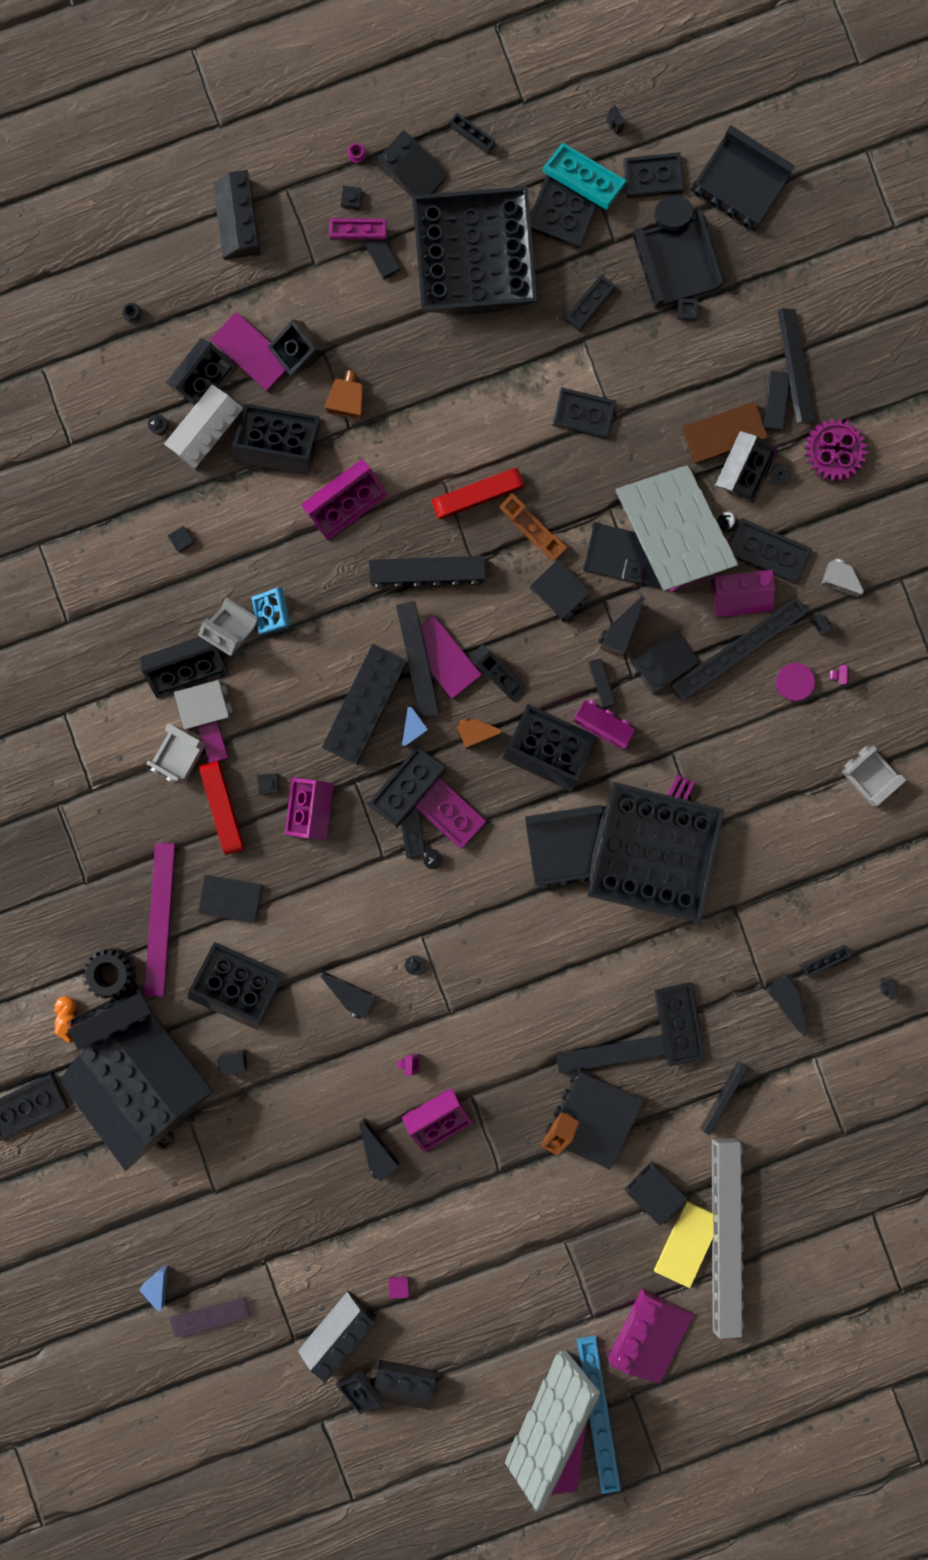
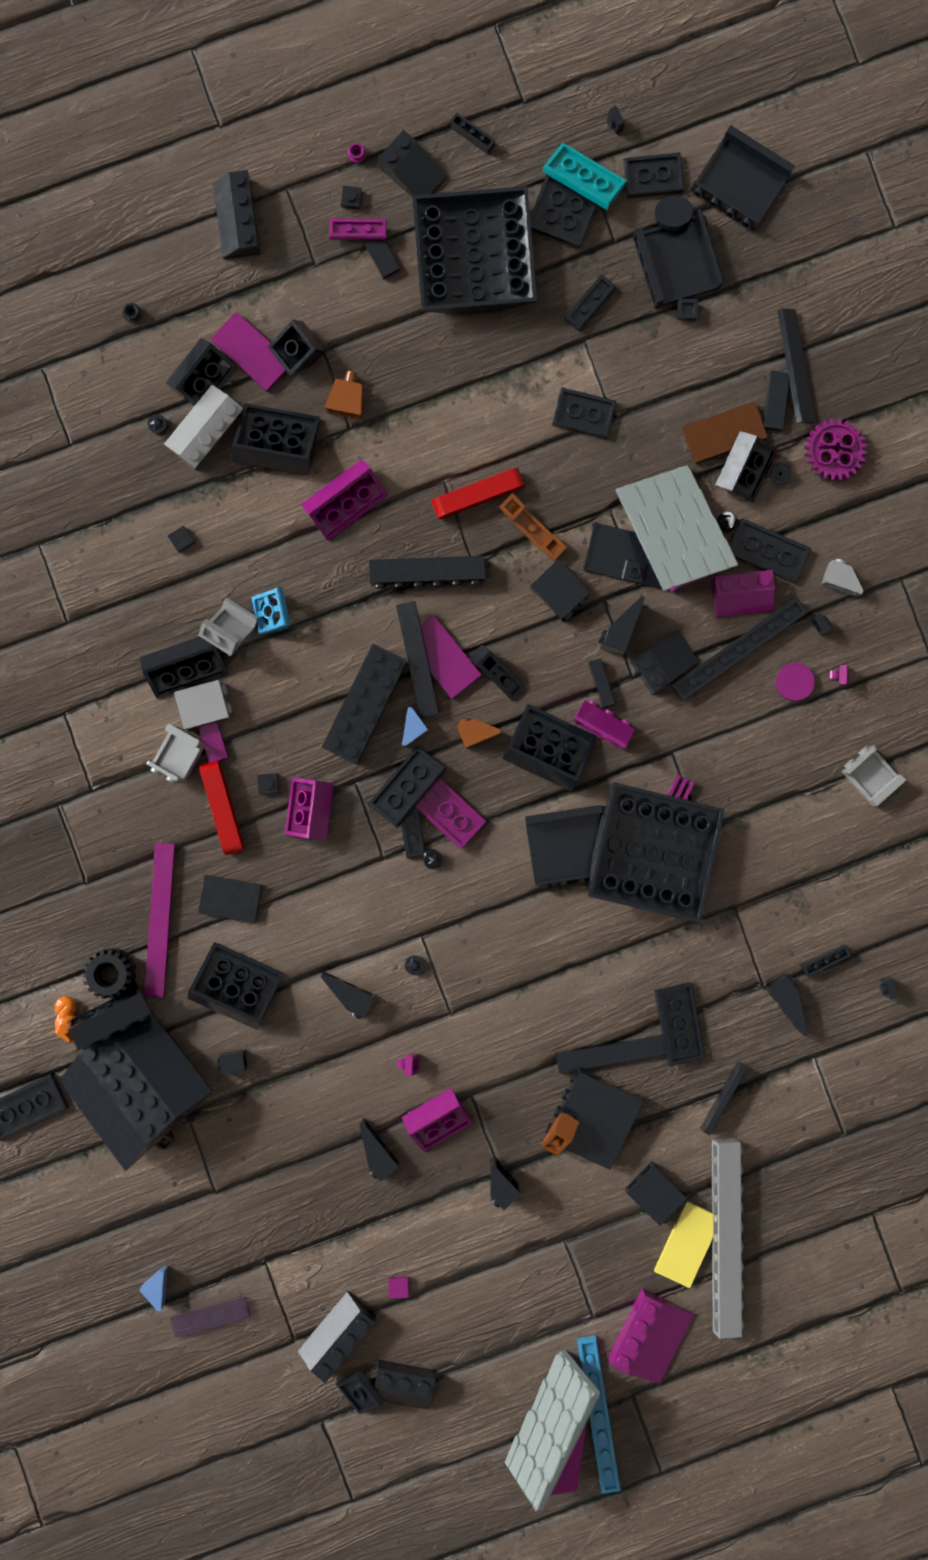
(503, 1186): none -> black slope

